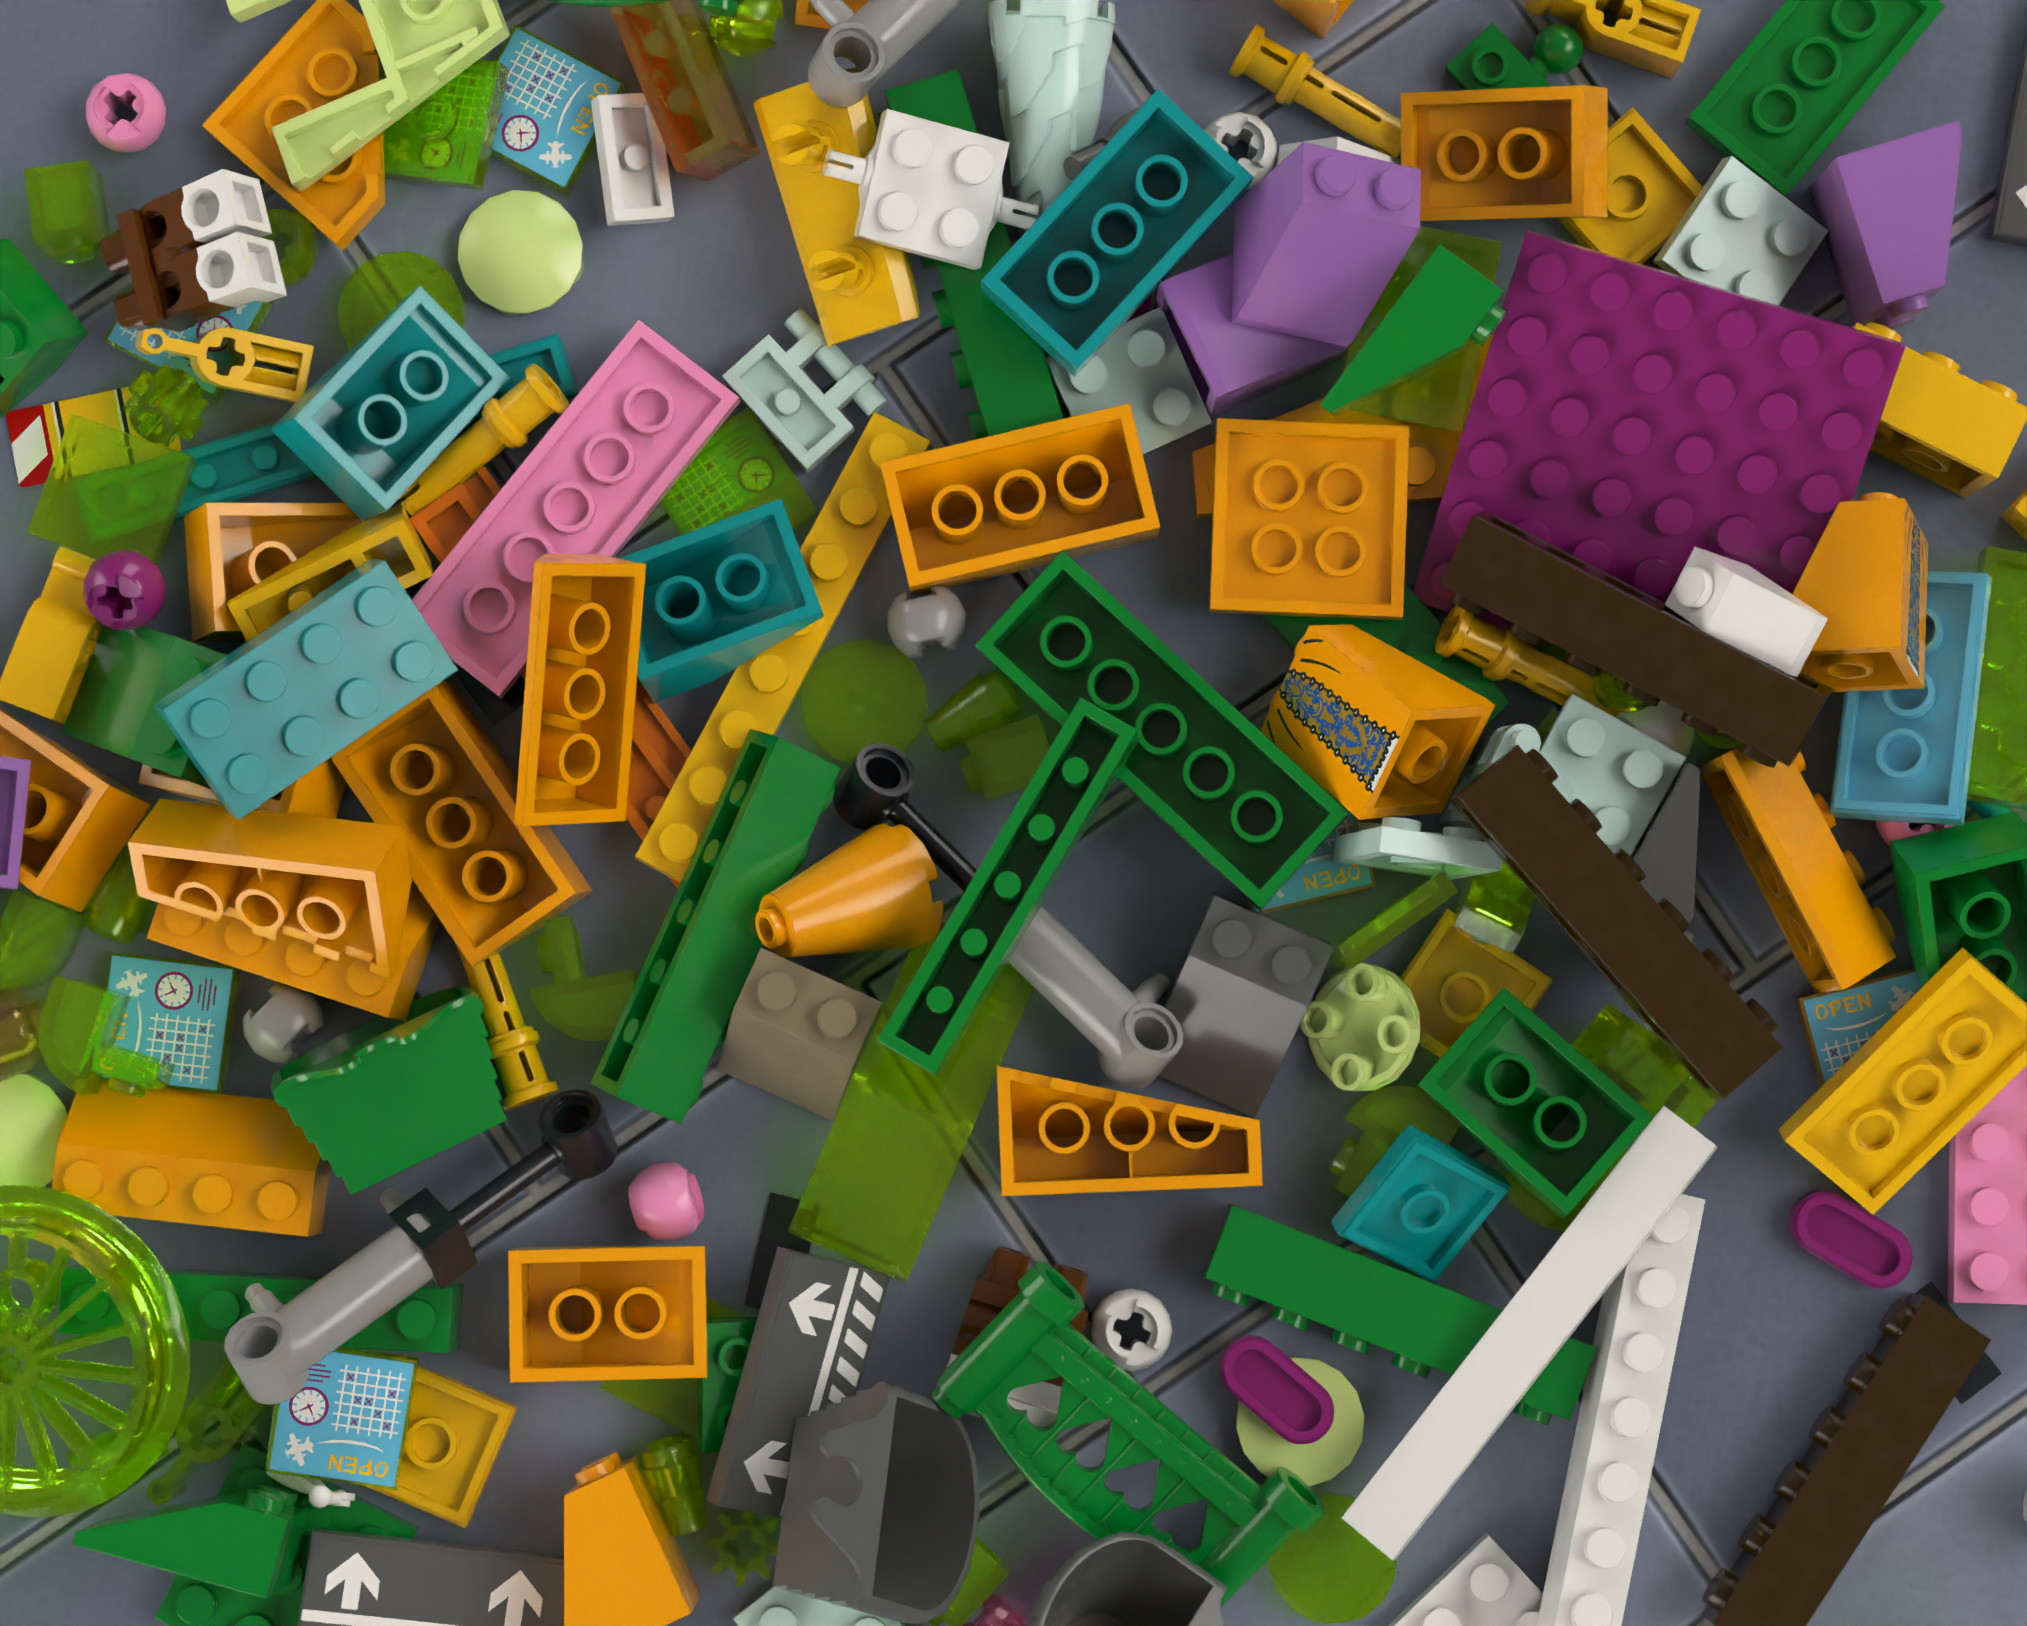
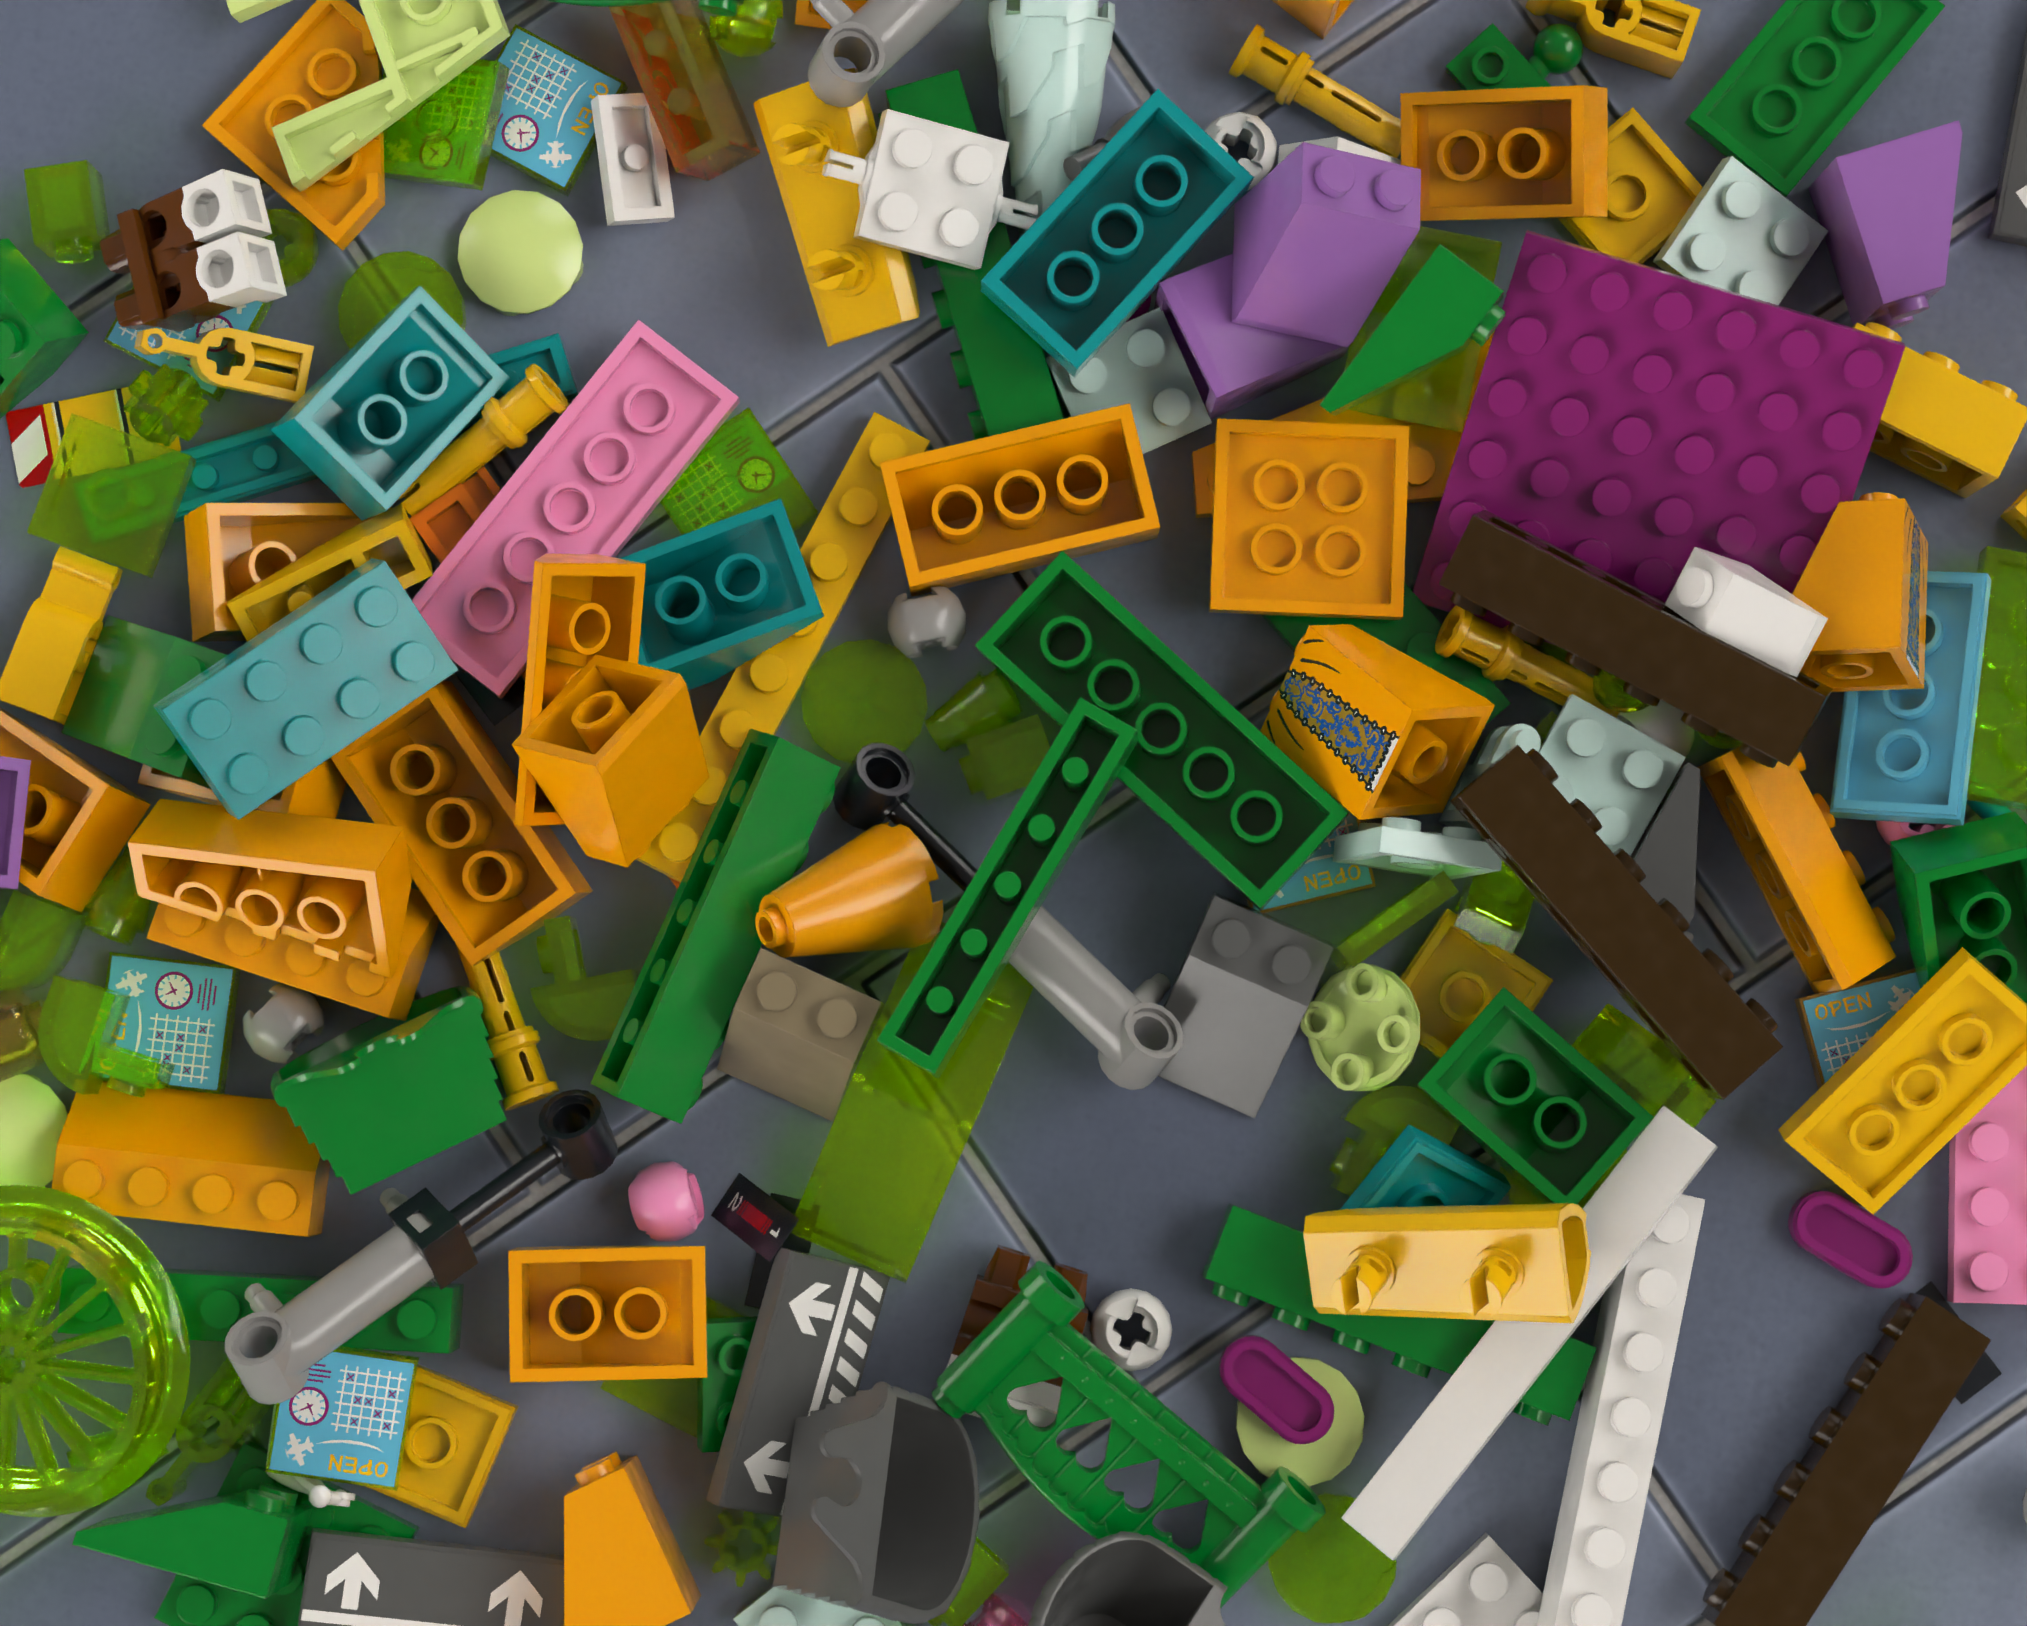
(124, 590): magenta piece -> none
(131, 92): bright pink piece -> none
(616, 755): none -> light orange slope
(675, 1482): clear neon green cone -> none
(755, 1217): none -> black sticker
(788, 400): light aqua plate -> none
(1099, 1139): light orange wedge -> none
(1450, 1261): none -> yellow piece

